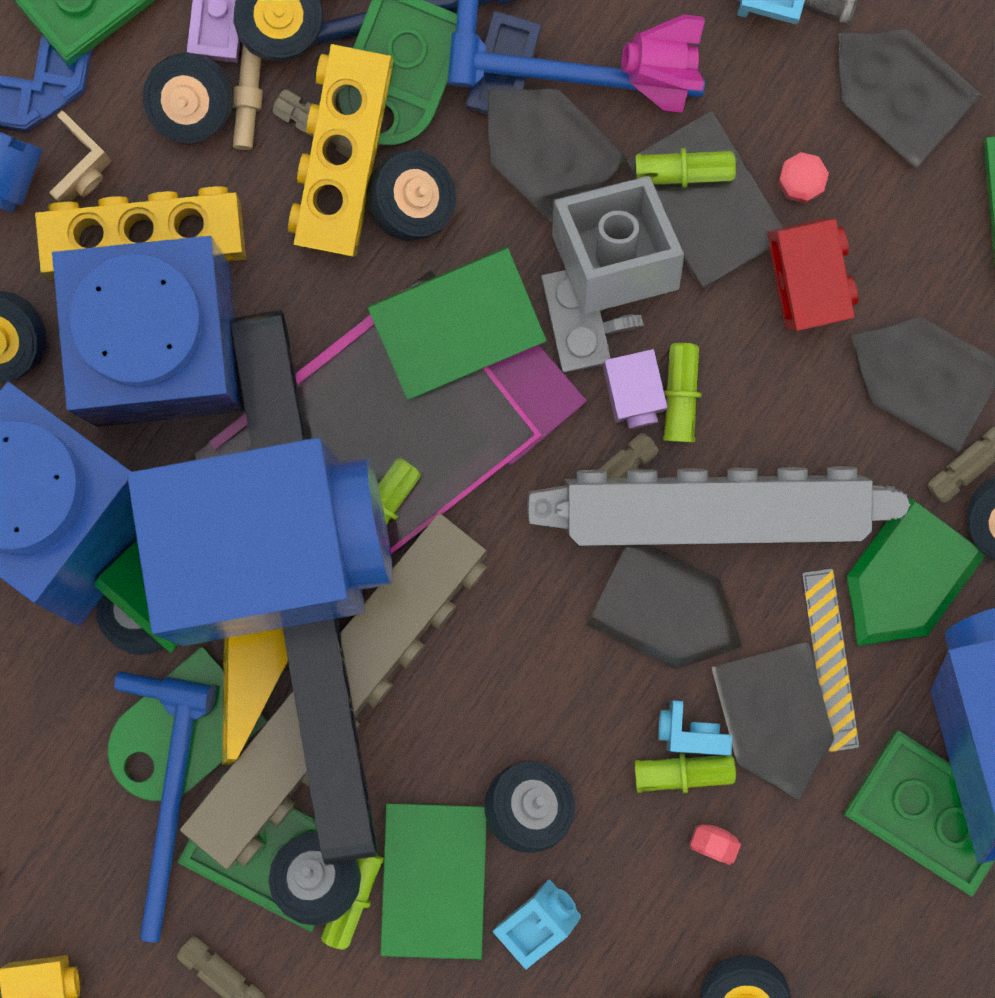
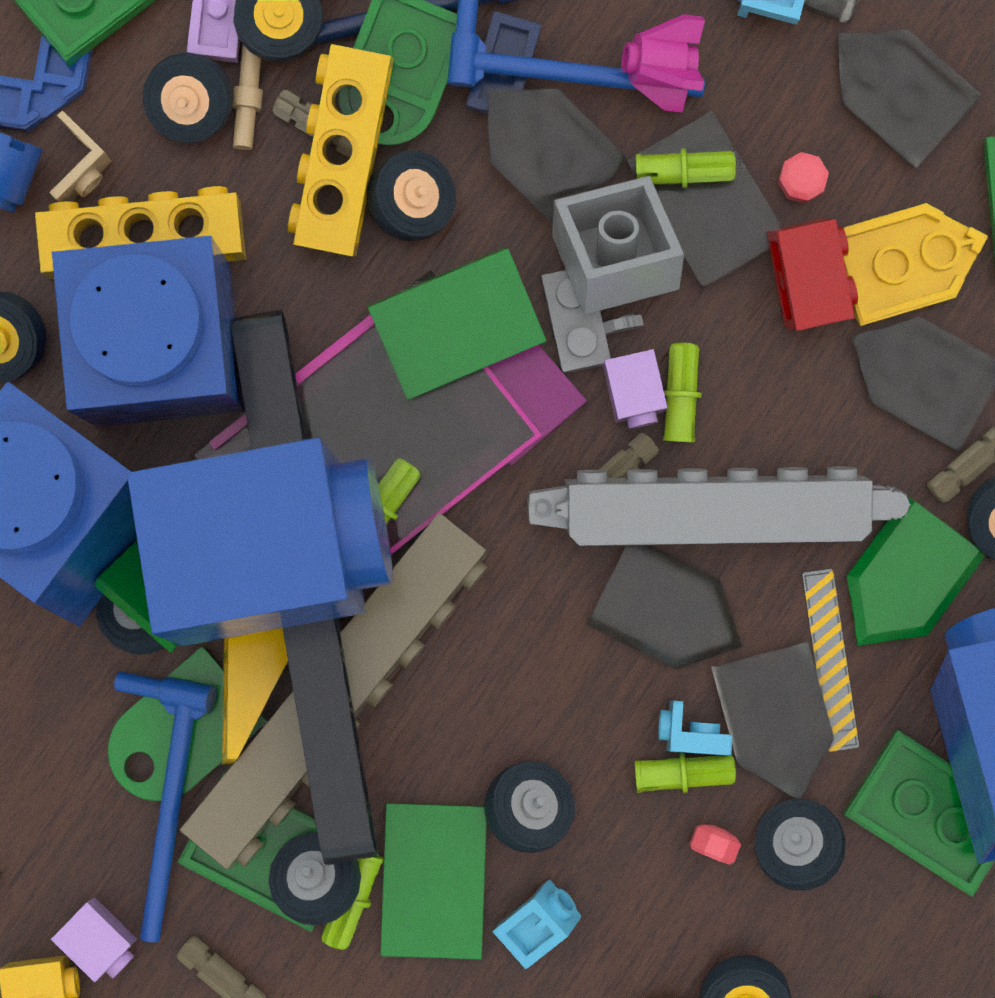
(96, 941): none -> lavender brick
(799, 844): none -> black wheel
(908, 261): none -> yellow tile

